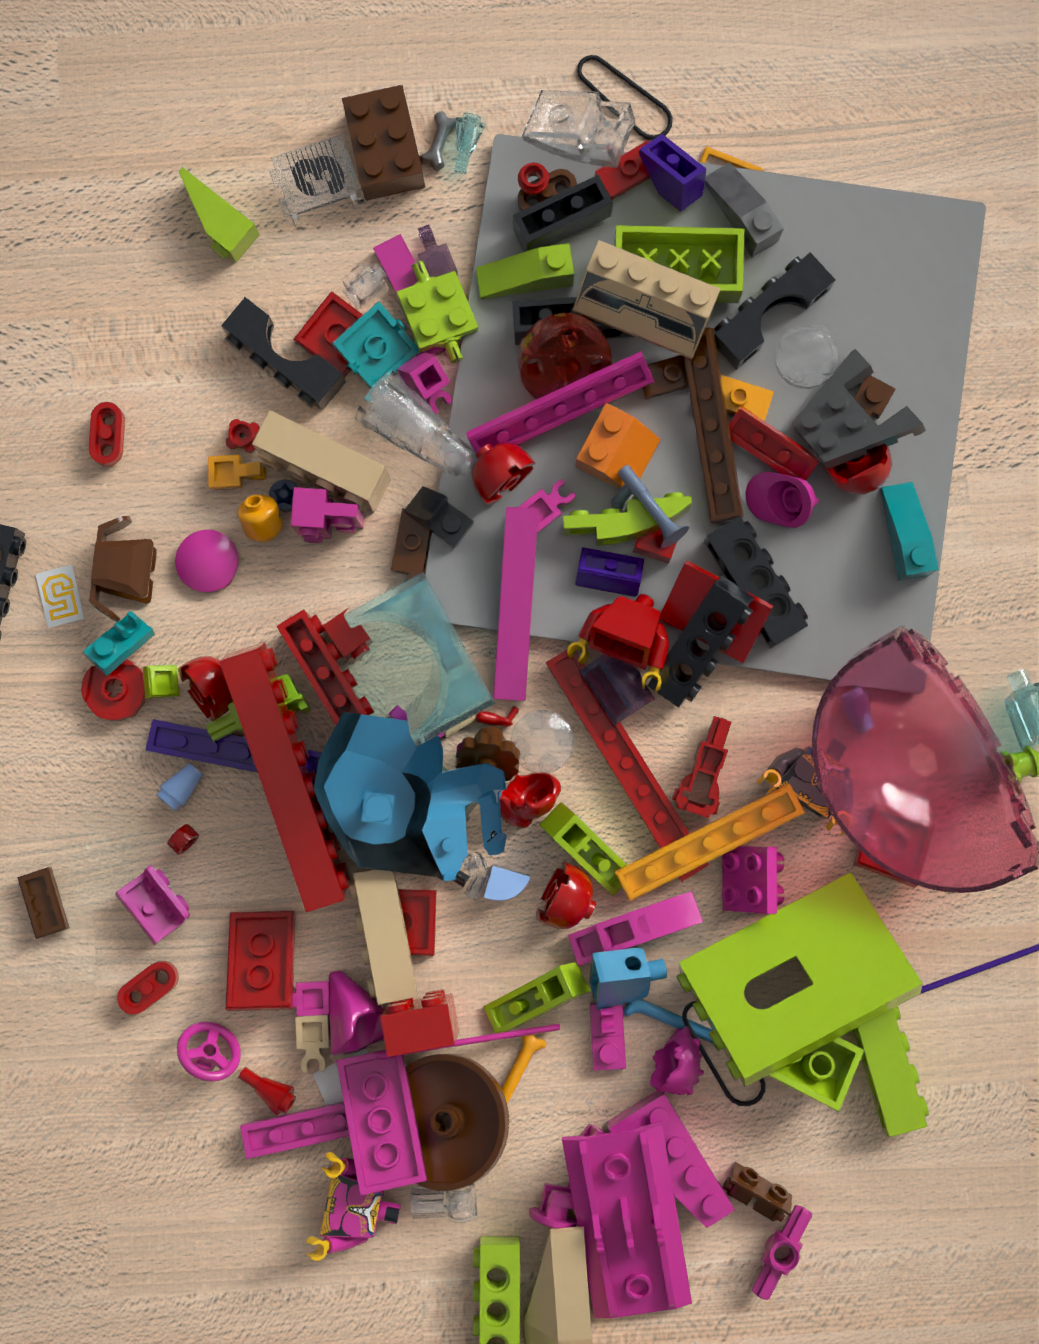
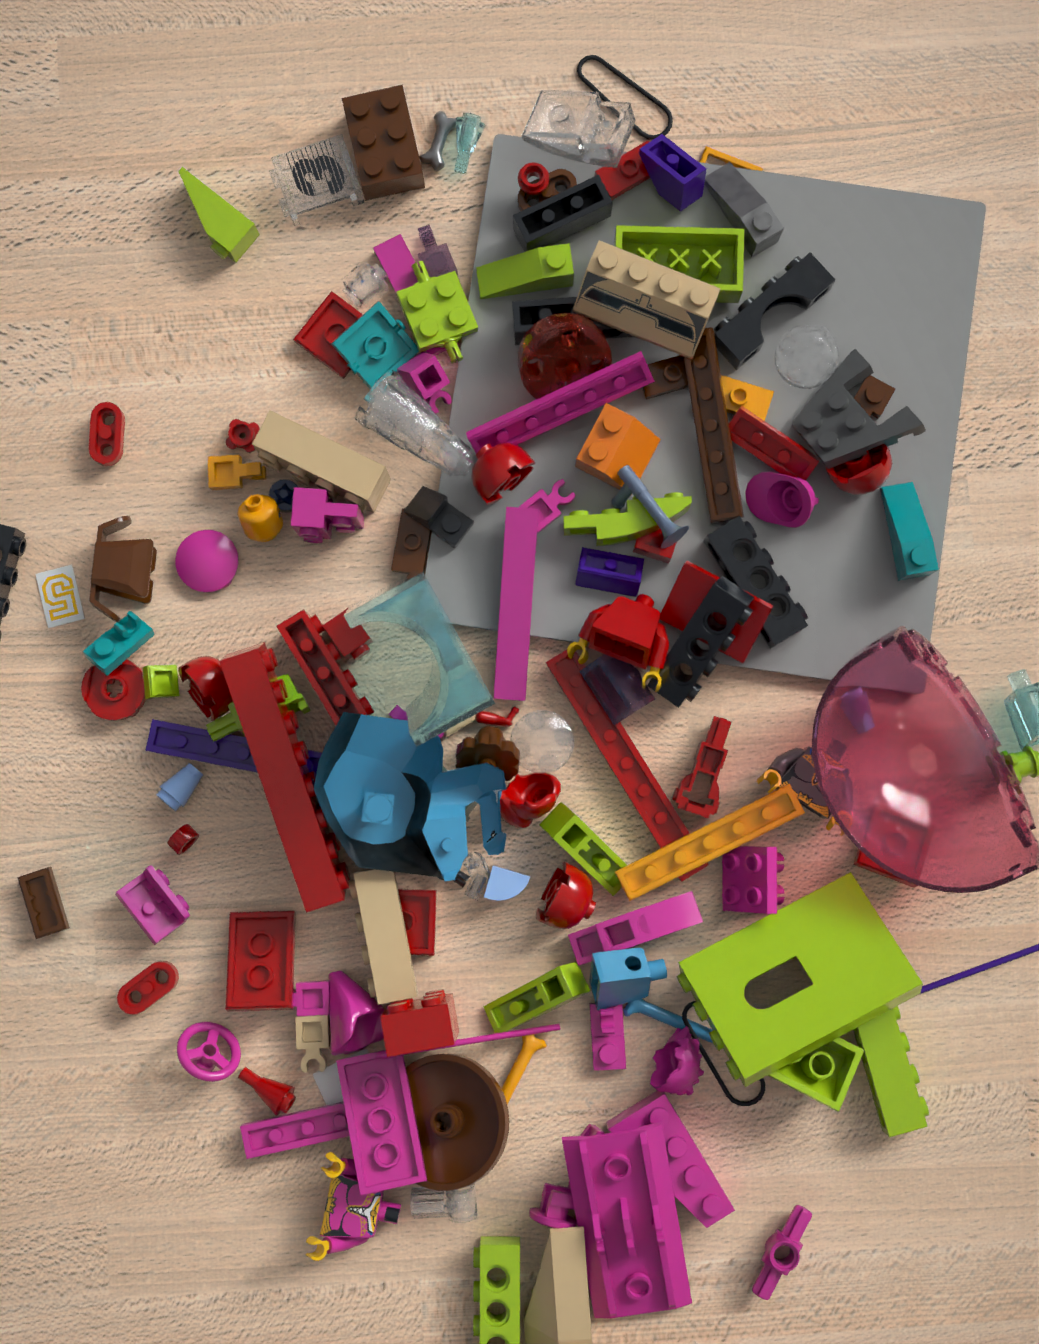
(313, 377): black arch -> none
(772, 1199): reddish brown hinge -> none

